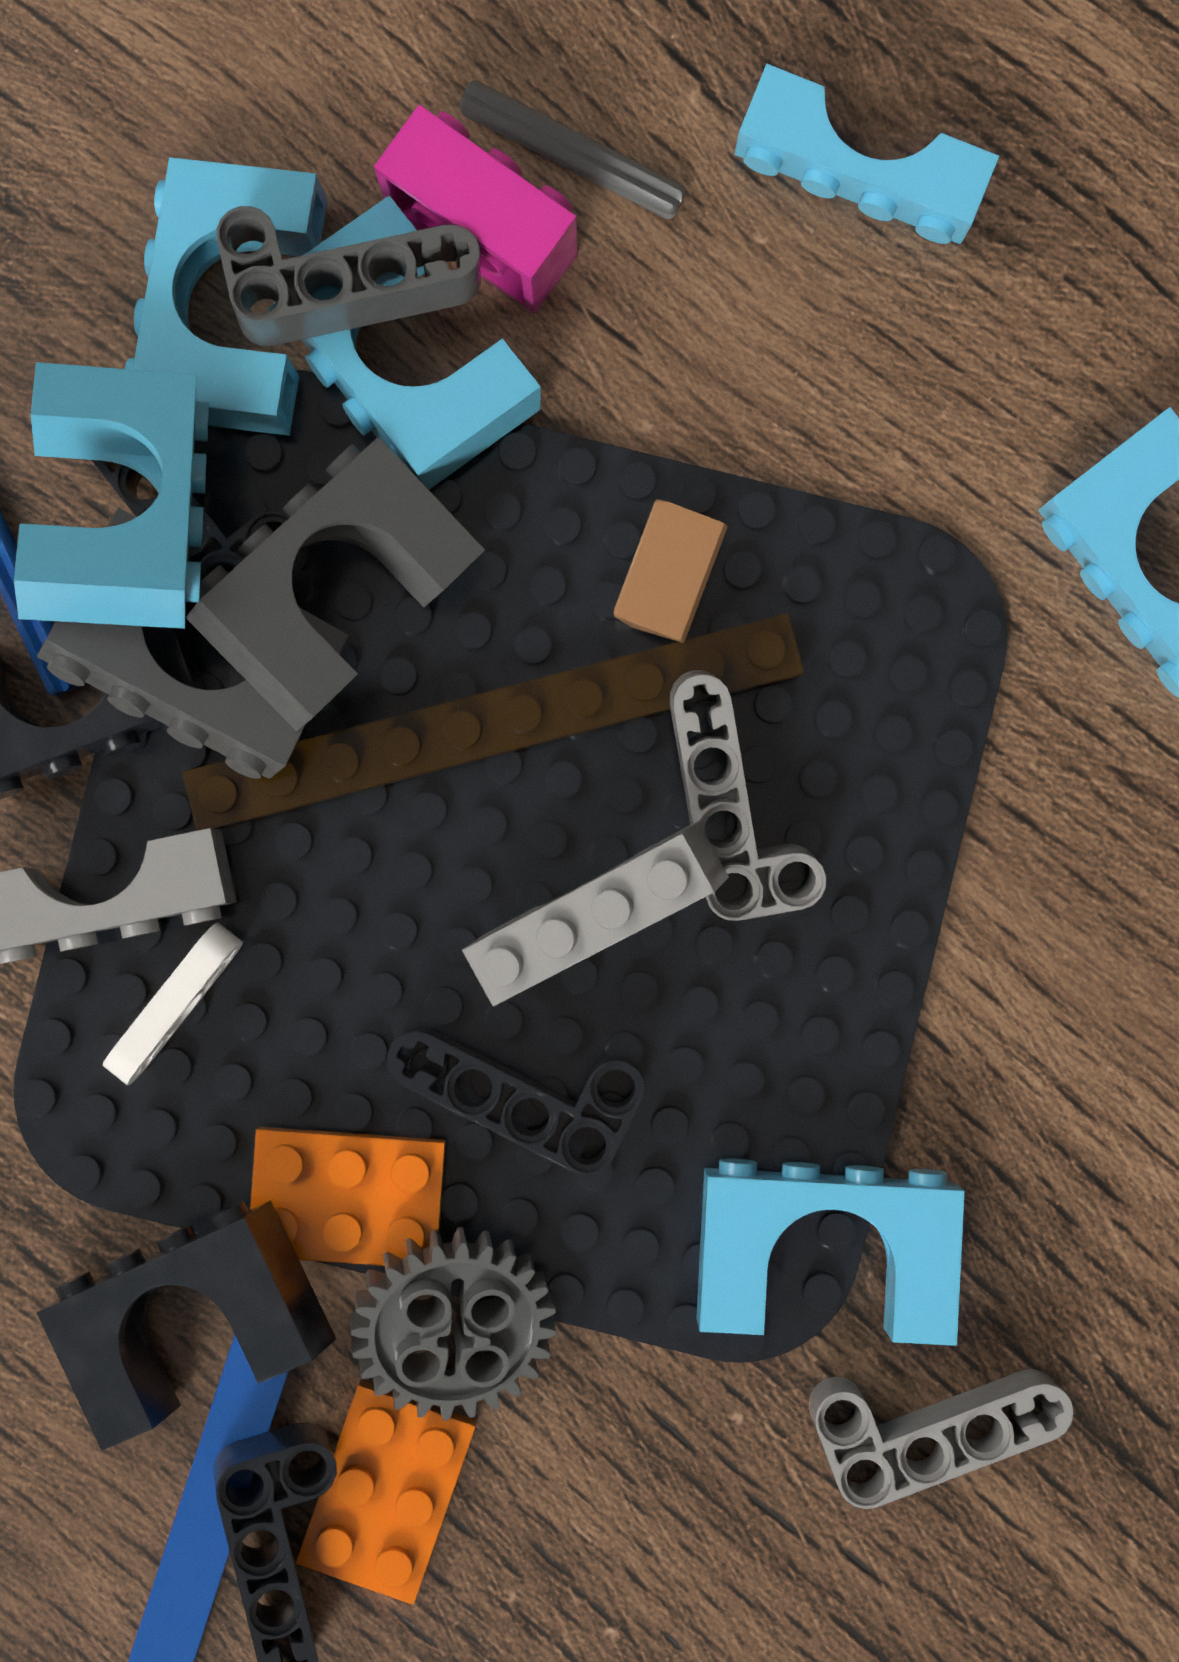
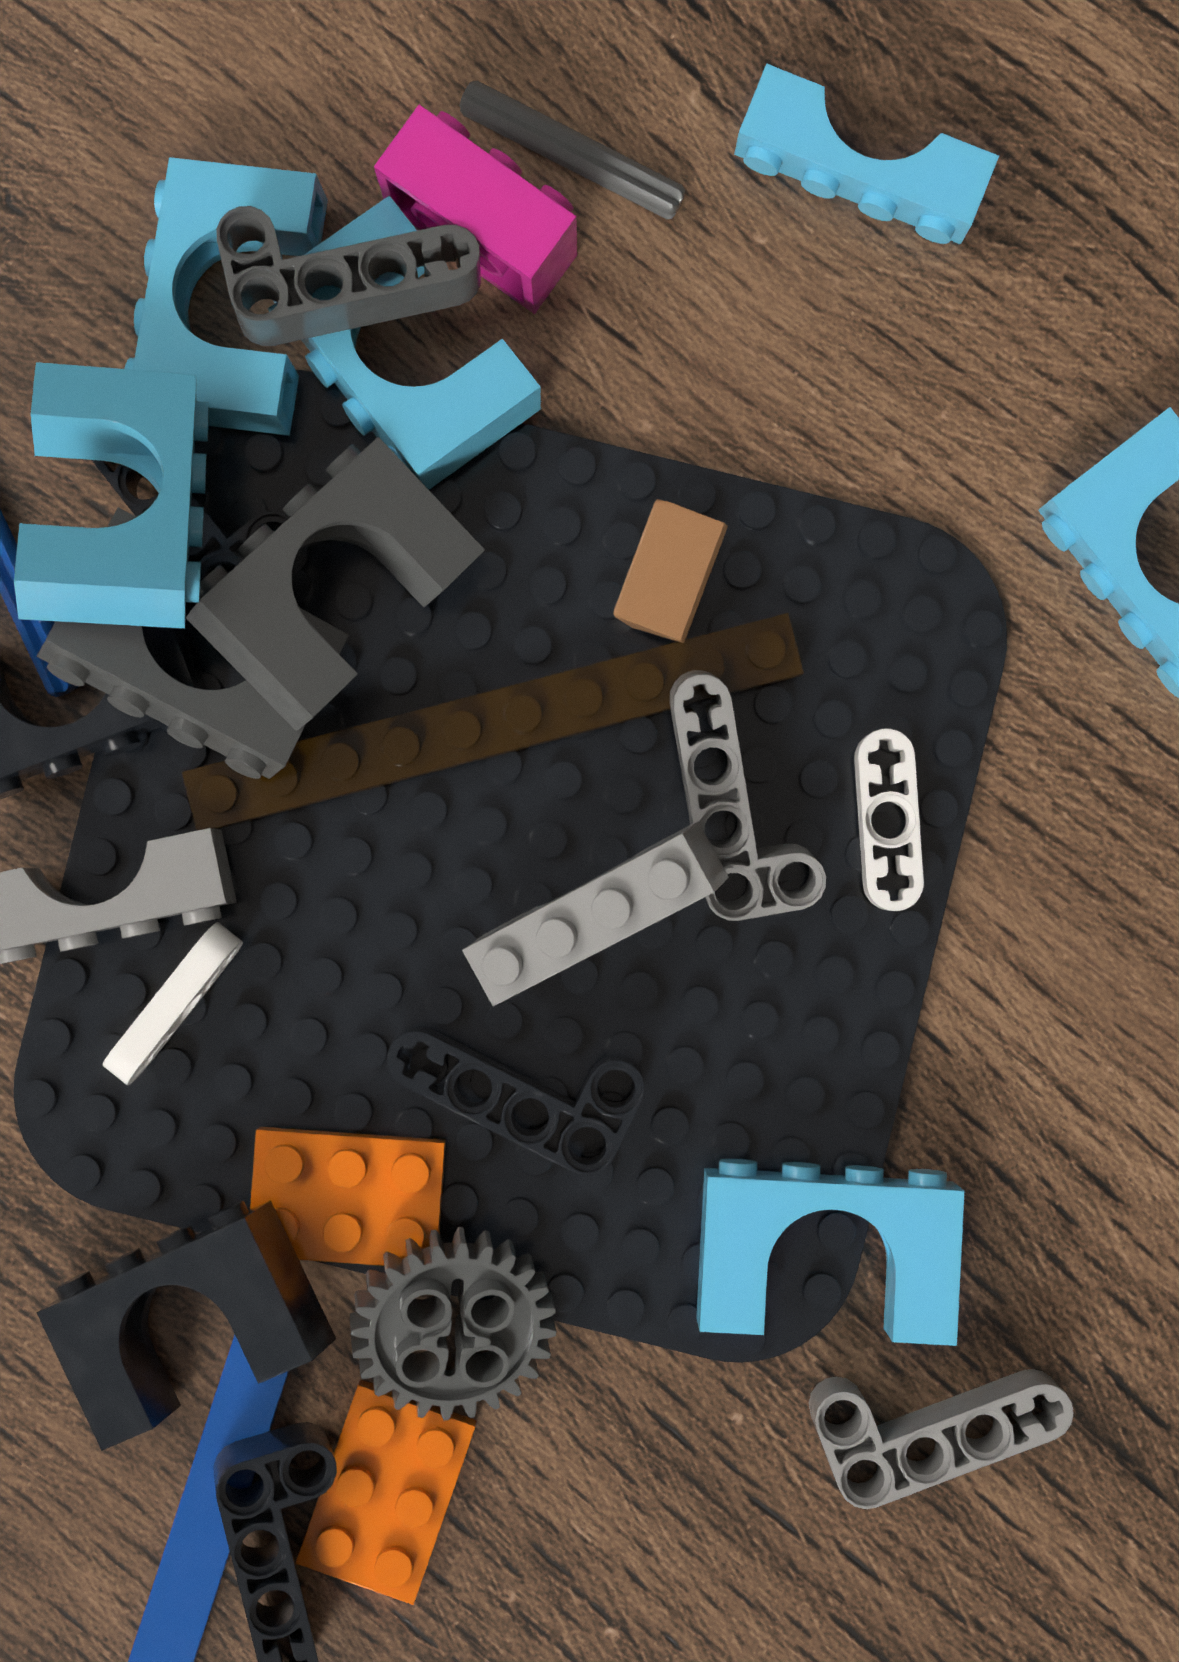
(871, 774): none -> white beam

